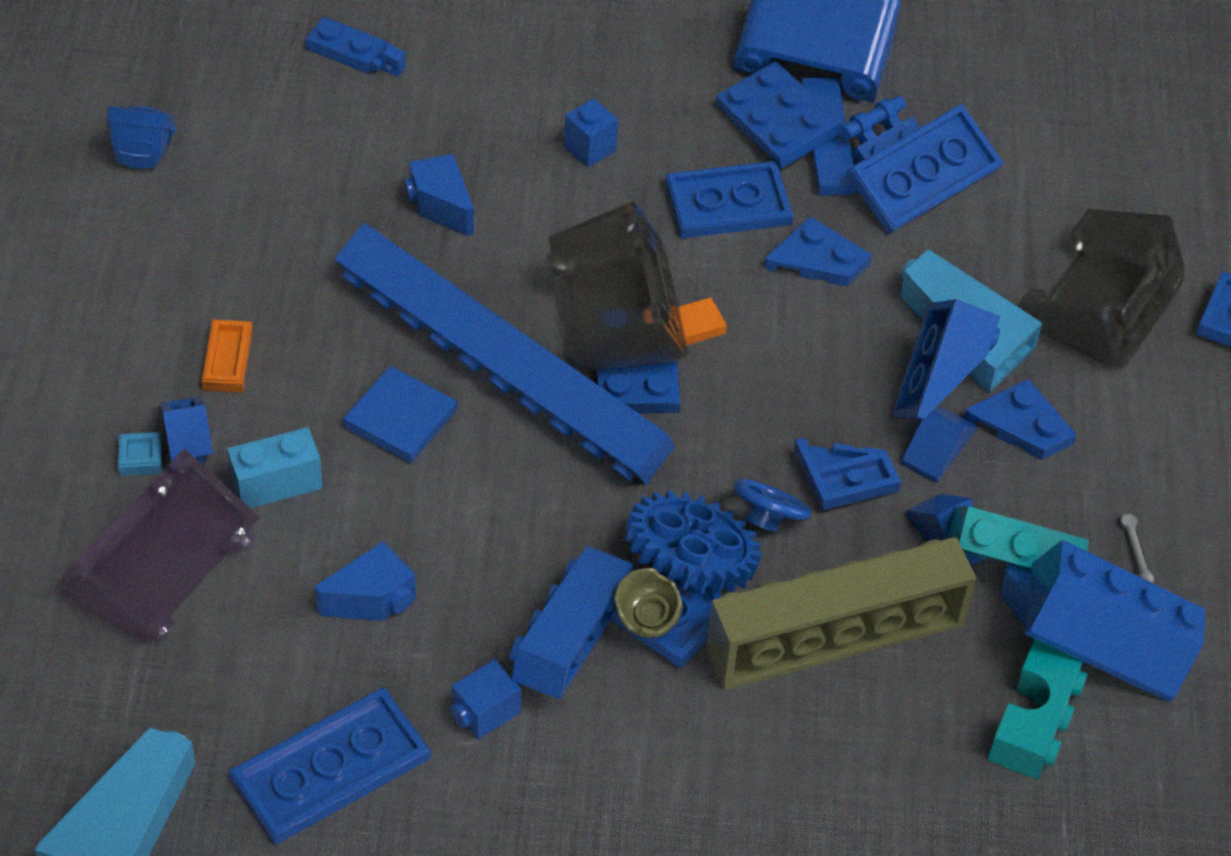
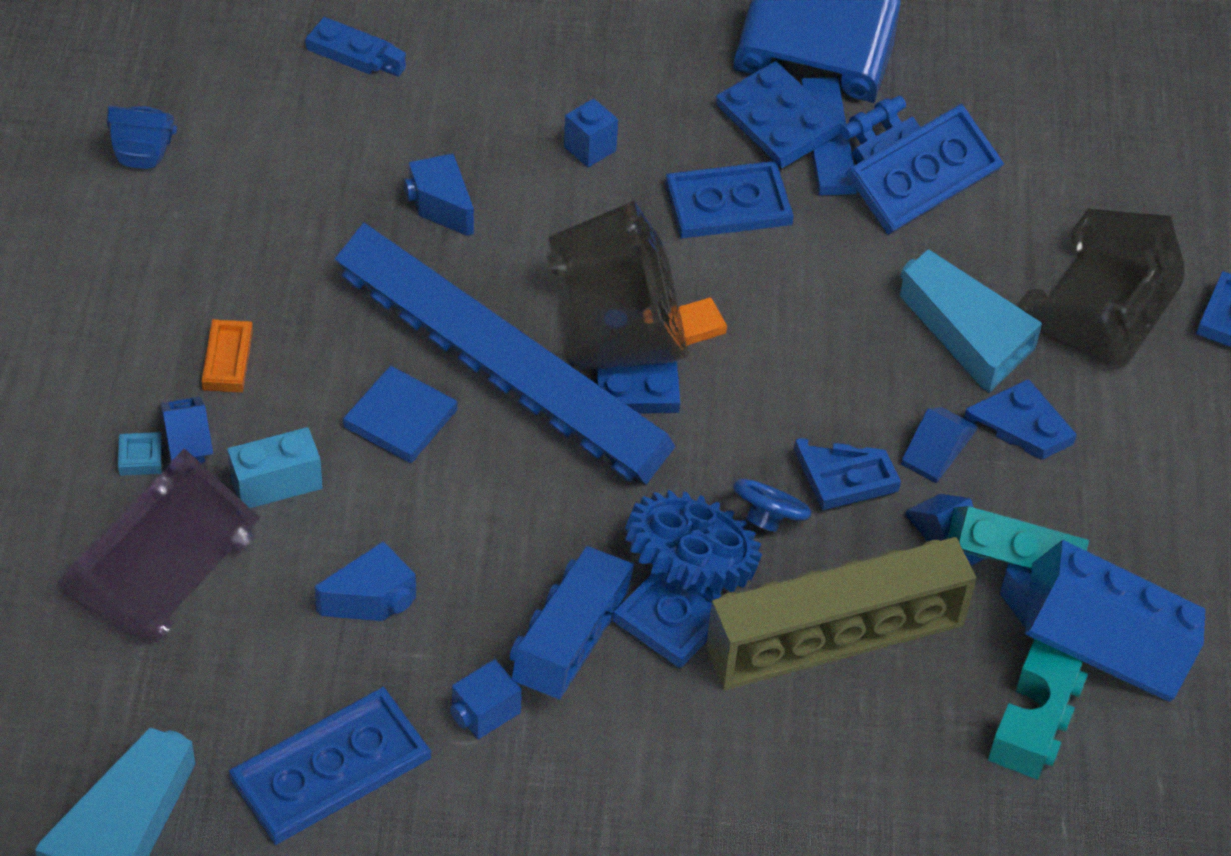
(648, 603): olive hair -> none
(820, 254): blue wing -> none
(946, 350): blue slope -> none
(1129, 523): light grey hinge -> none

